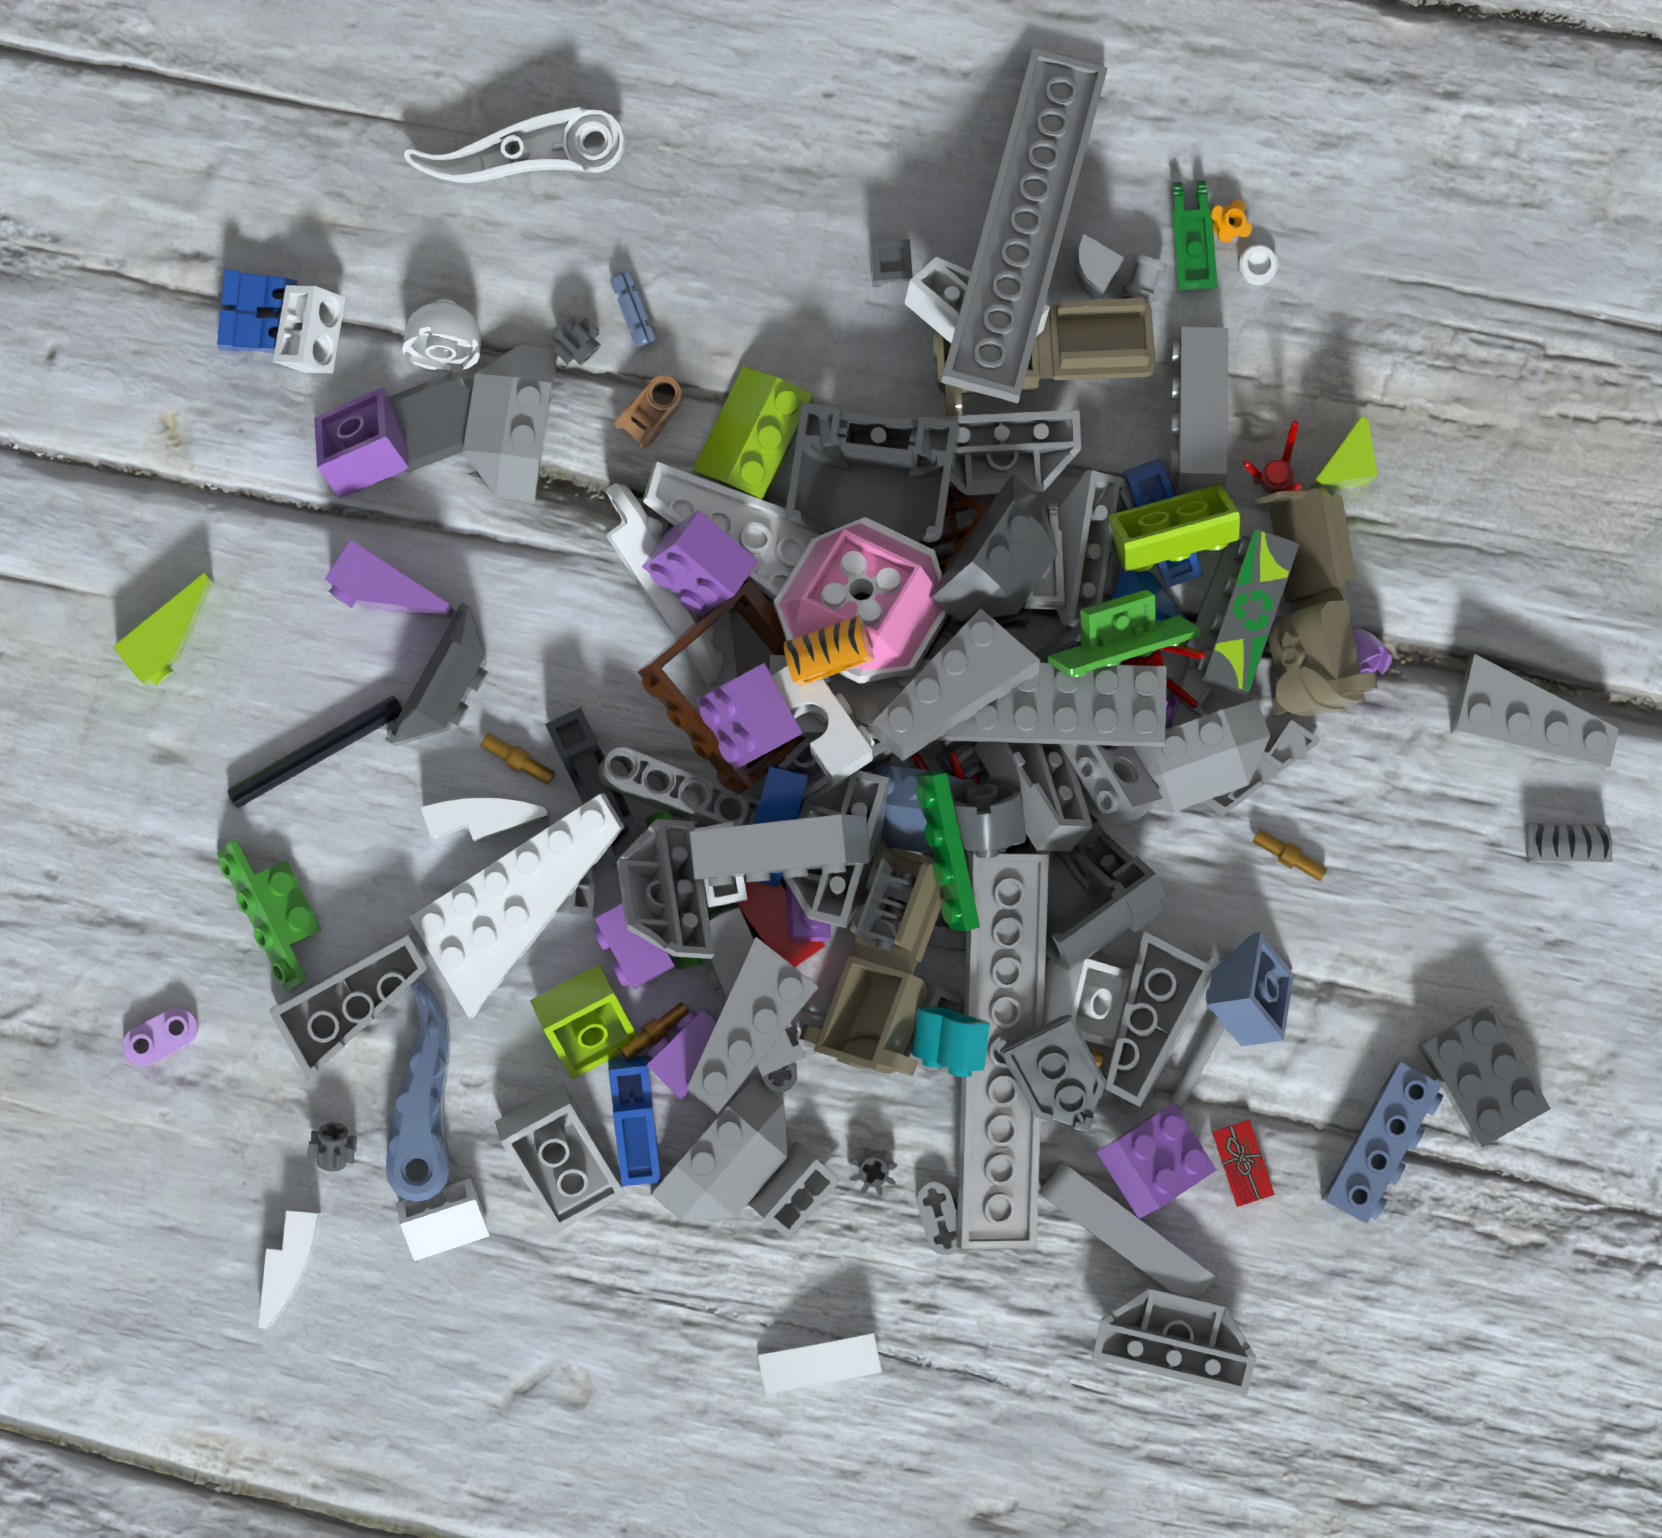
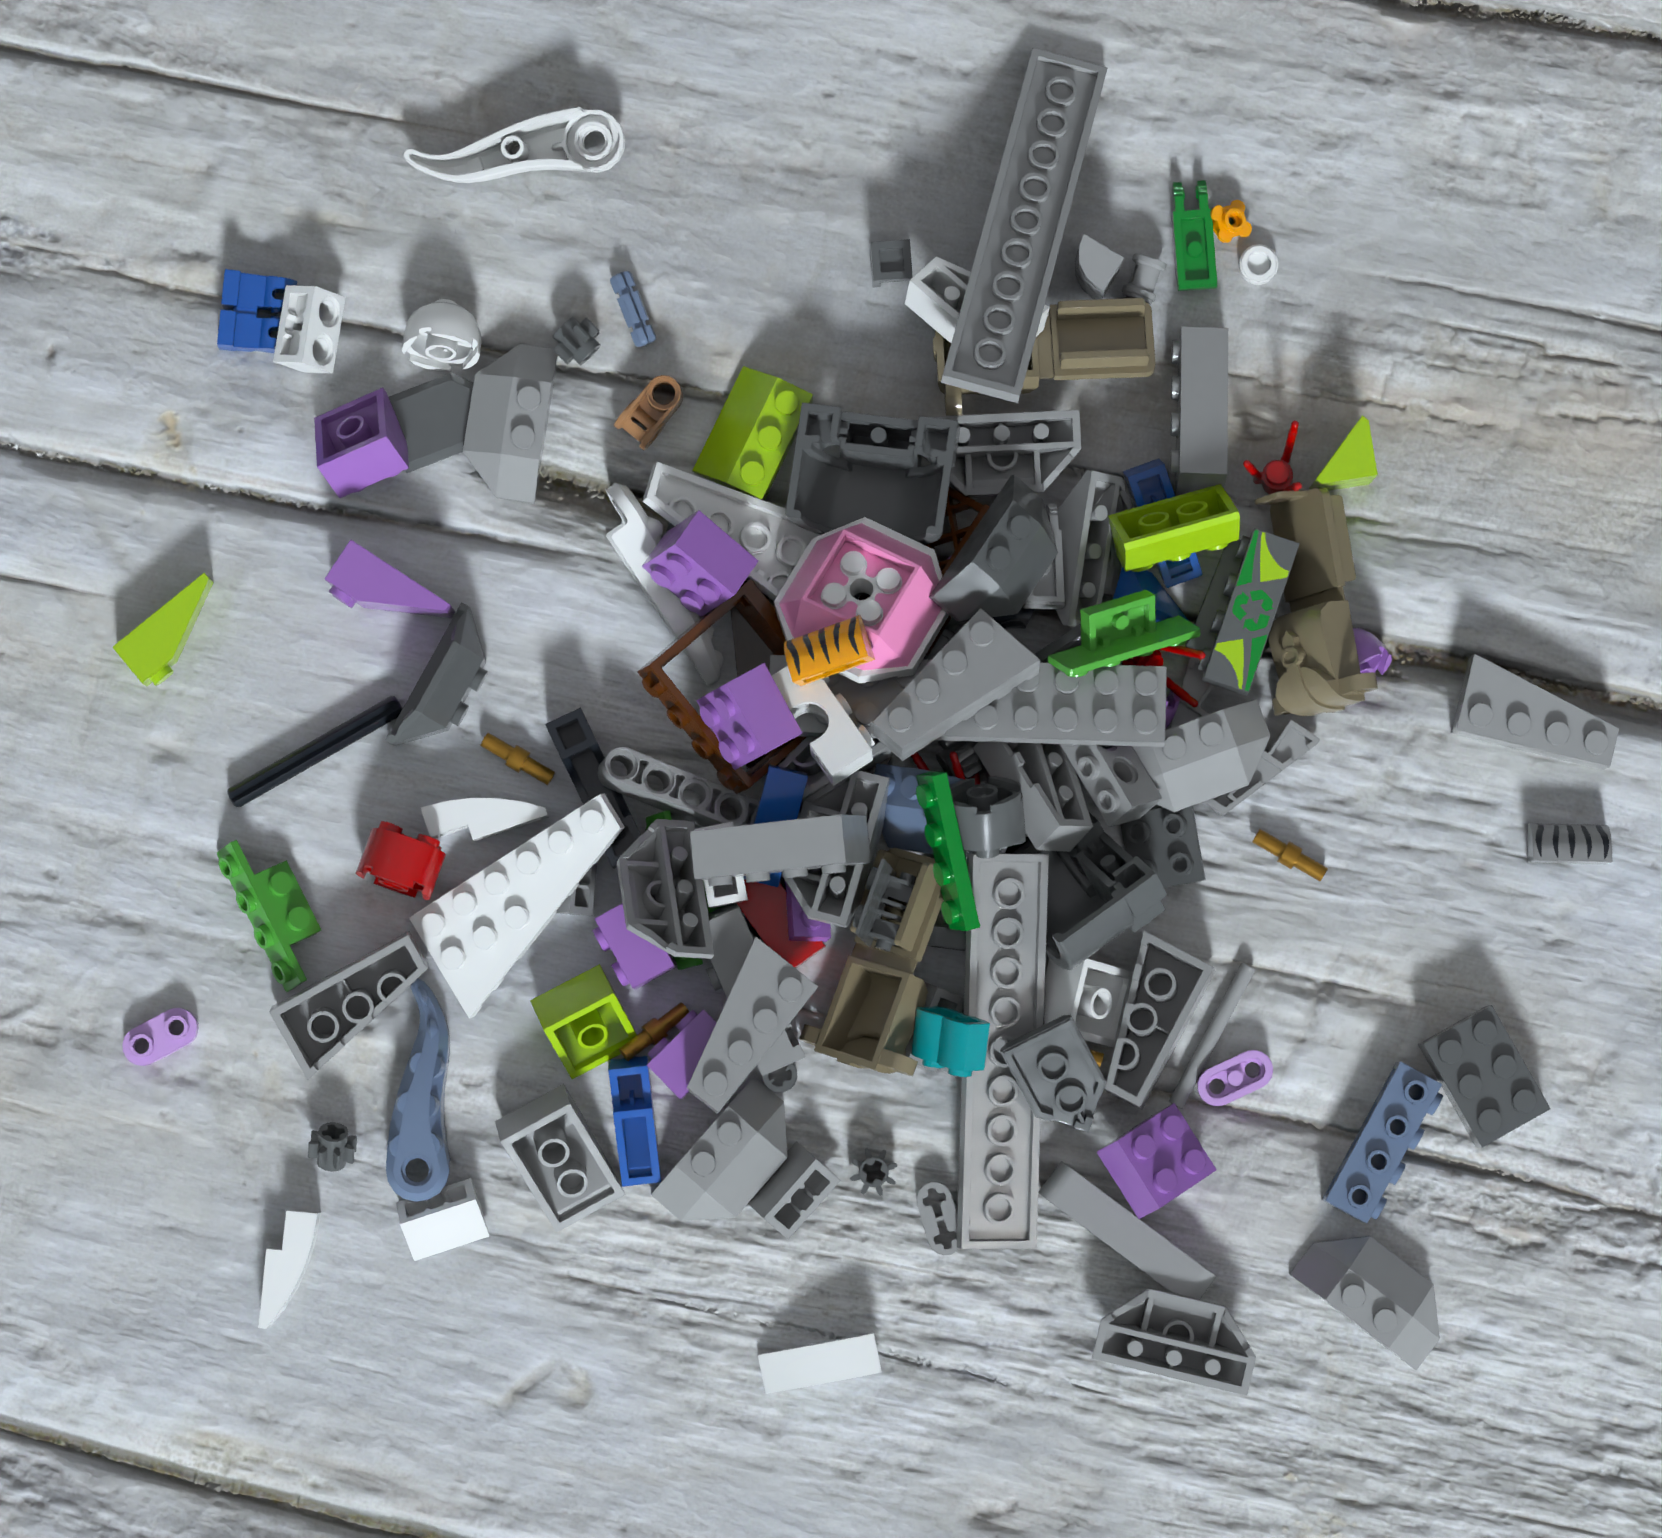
(401, 861): none -> red brick
(1167, 845): none -> dark grey hinge
(1234, 1078): none -> lavender plate
(1242, 1163): red tile -> none
(1252, 992): sand blue slope -> none
(1374, 1293): none -> light grey wedge

